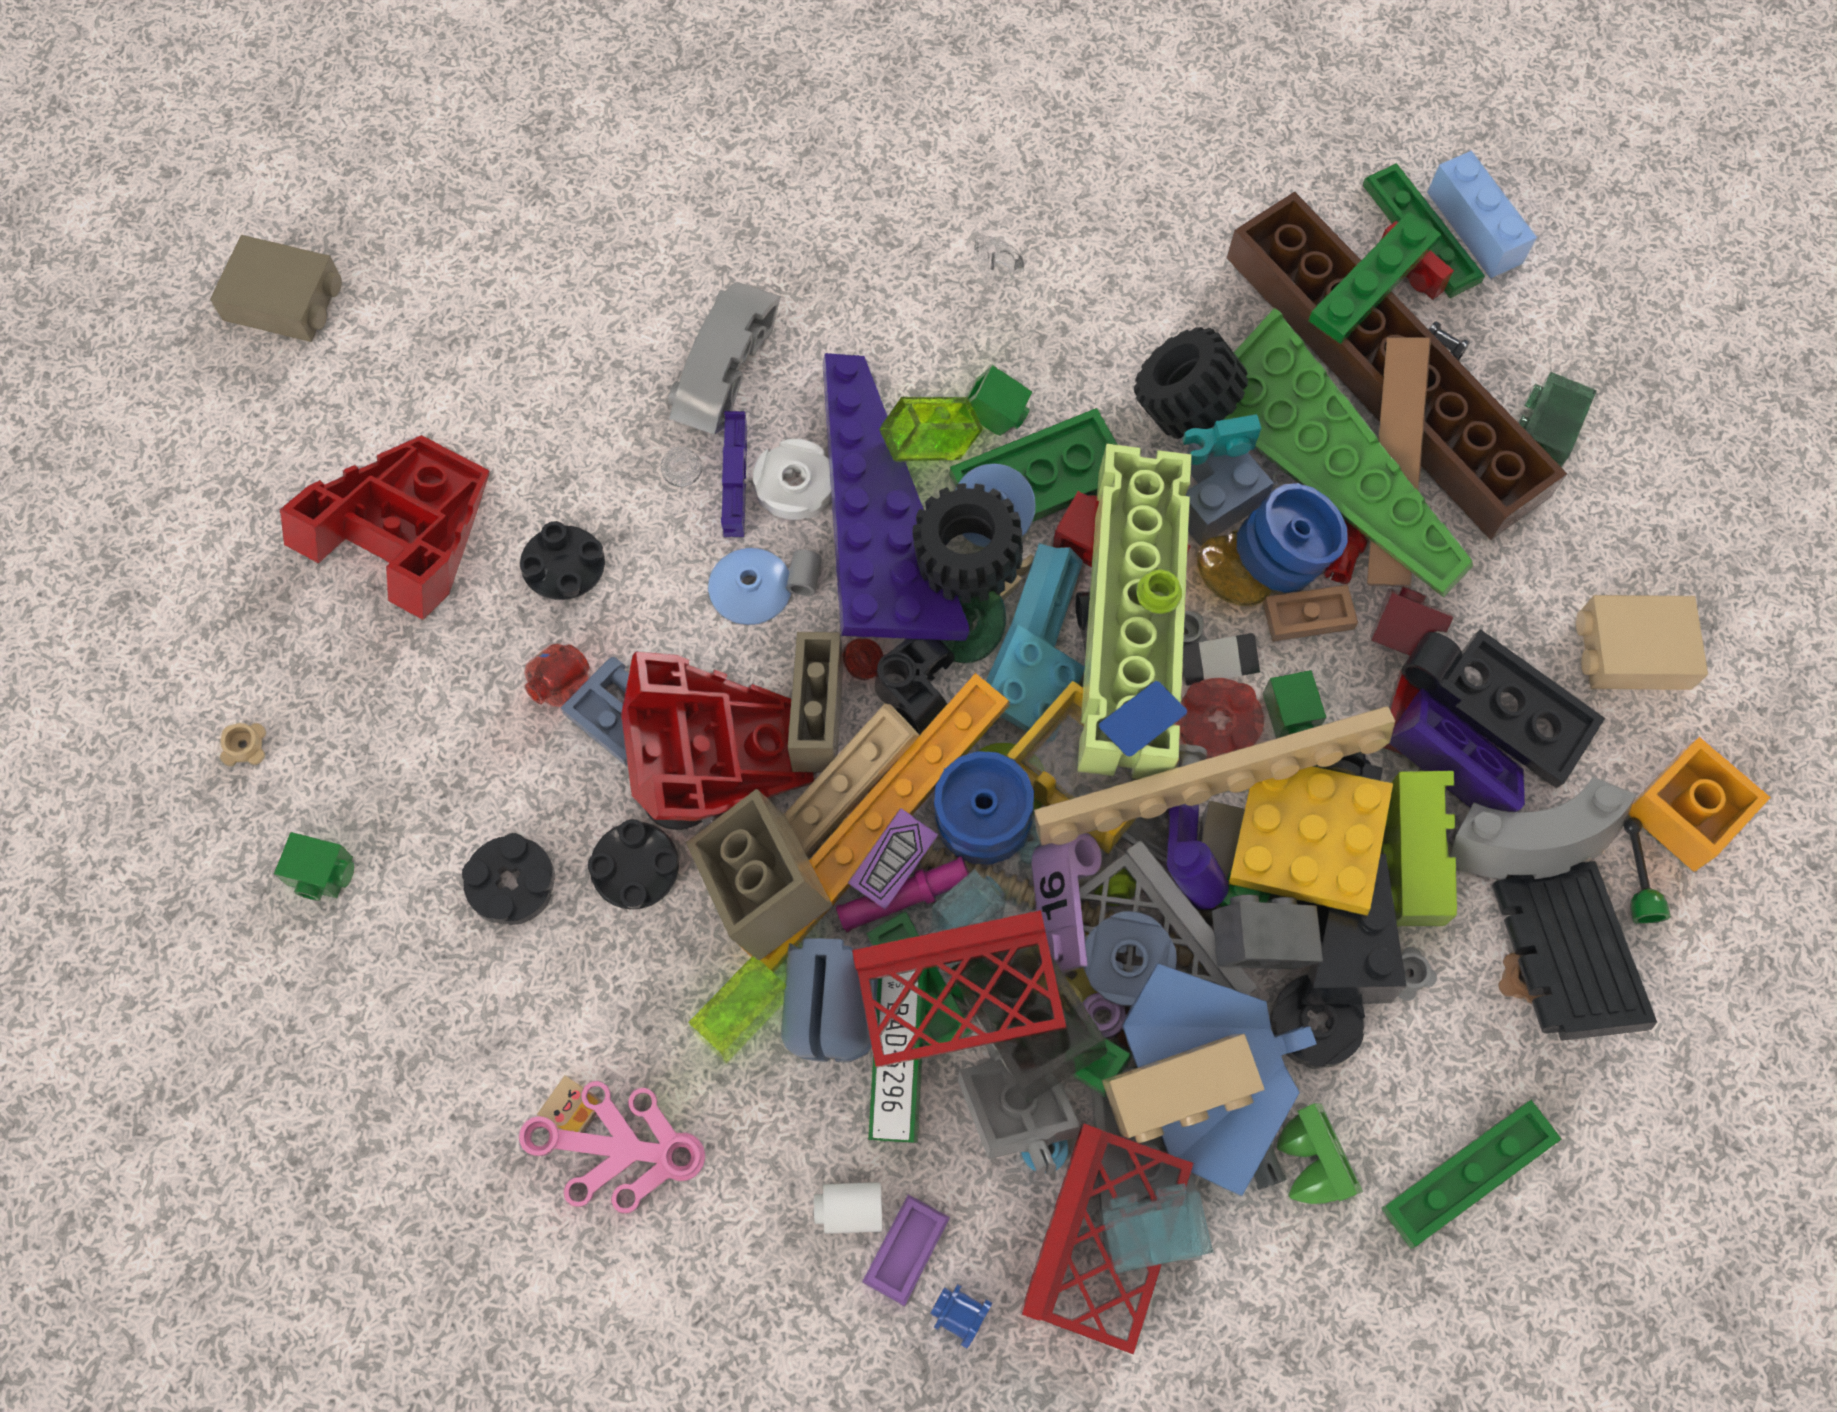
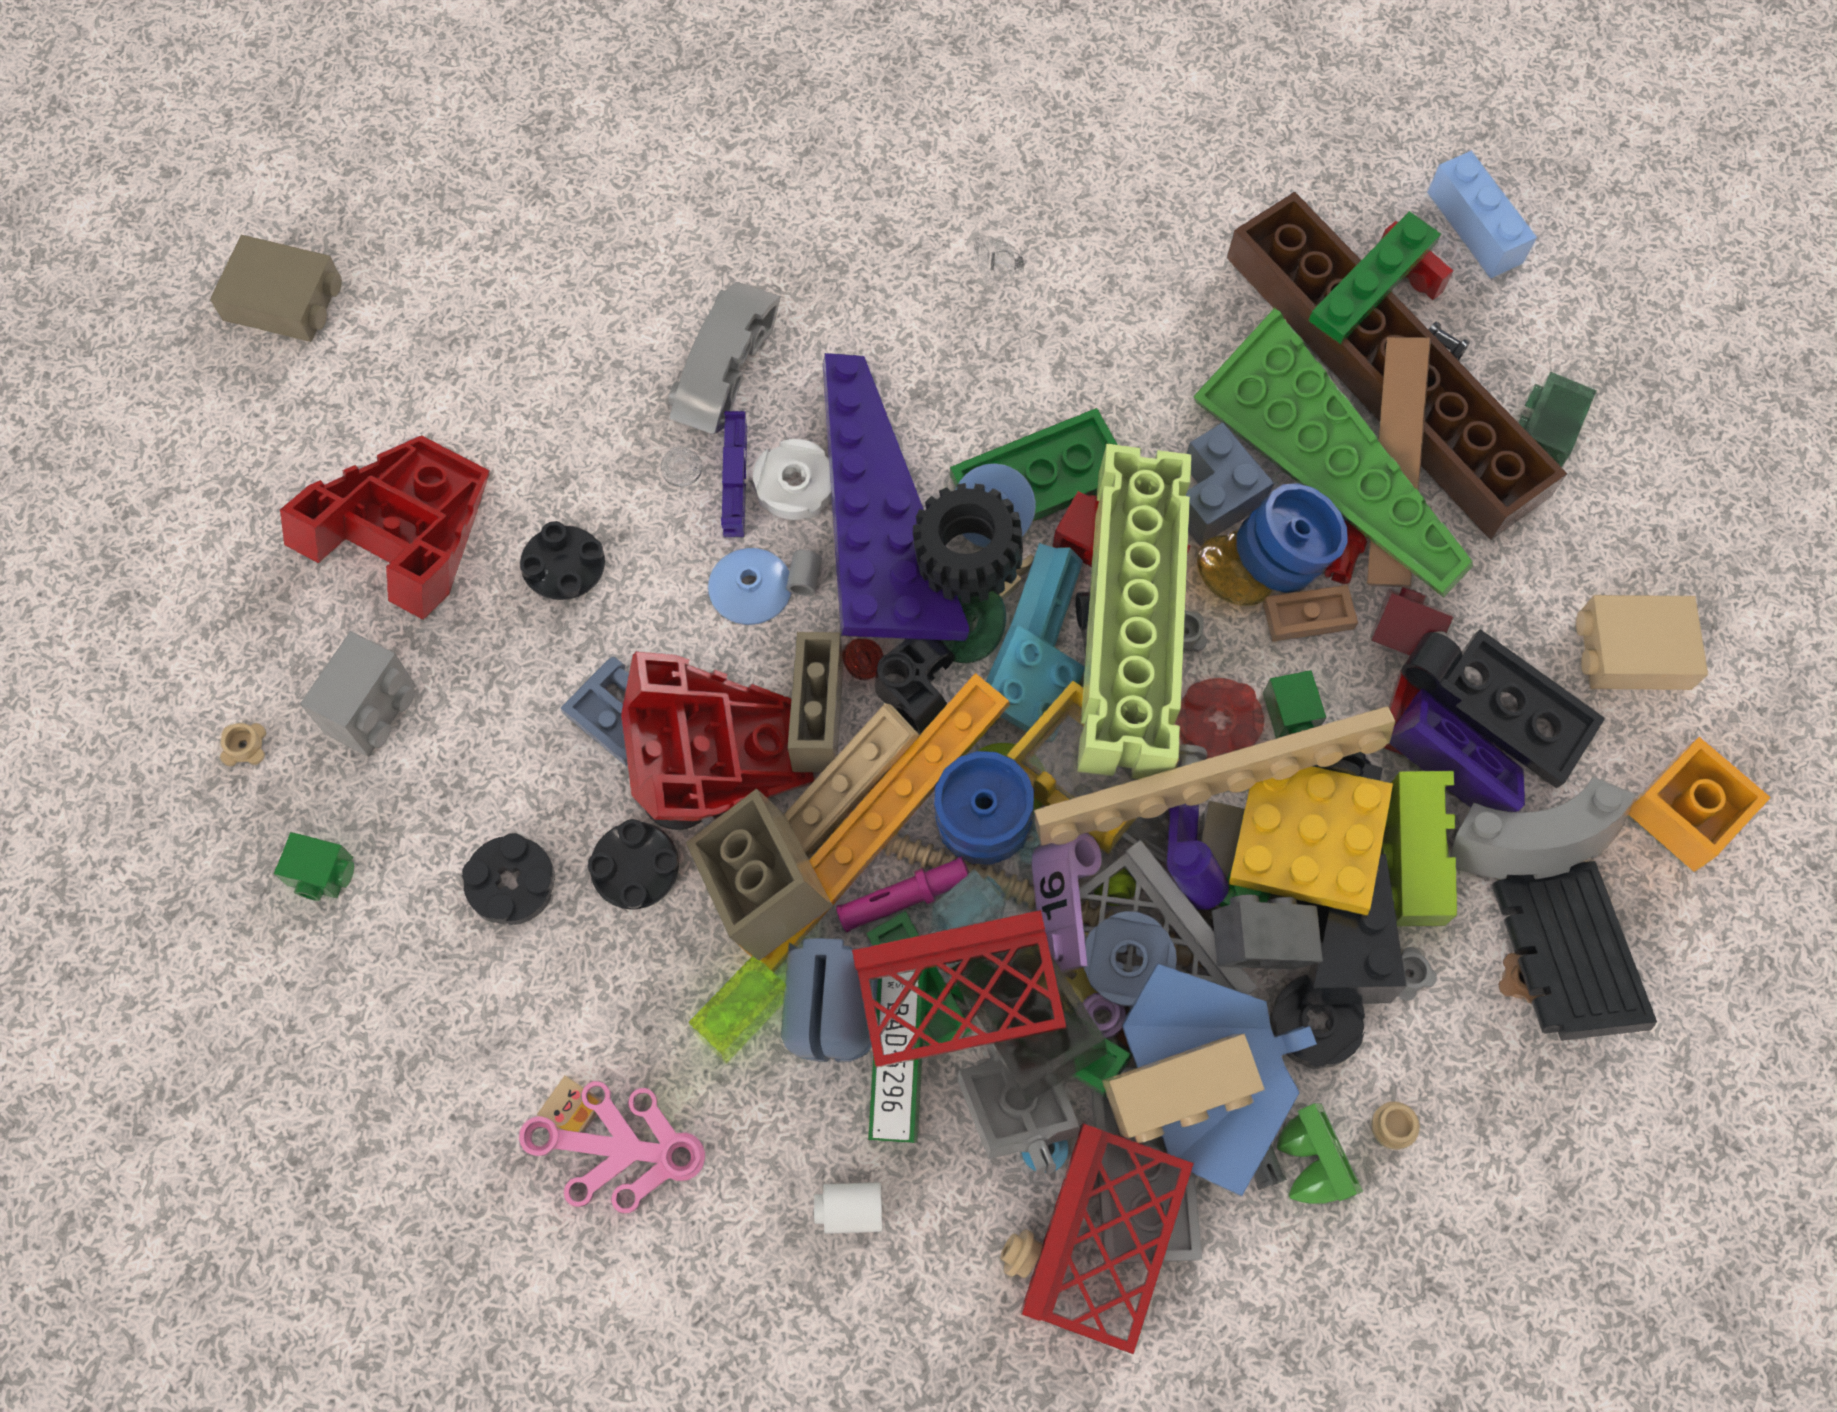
(359, 694): none -> light grey brick
(555, 674): clear red head -> none
(892, 858): tile -> none
(906, 1250): medium lavender tile -> none
(930, 428): clear neon green brick -> none
(960, 1314): blue brick -> none
(999, 401): green brick -> none
(1020, 1254): none -> tan plate
(1142, 718): blue sticker -> none
(1155, 1228): clear light blue brick -> none
(1163, 582): lime plate -> none
(1191, 382): black tyre -> none
(1220, 658): sticker -> none
(1228, 437): teal plate -> none
(1395, 1125): none -> tan plate
(1397, 197): green tile -> none
(1470, 1174): green plate -> none
(1647, 904): hinge -> none

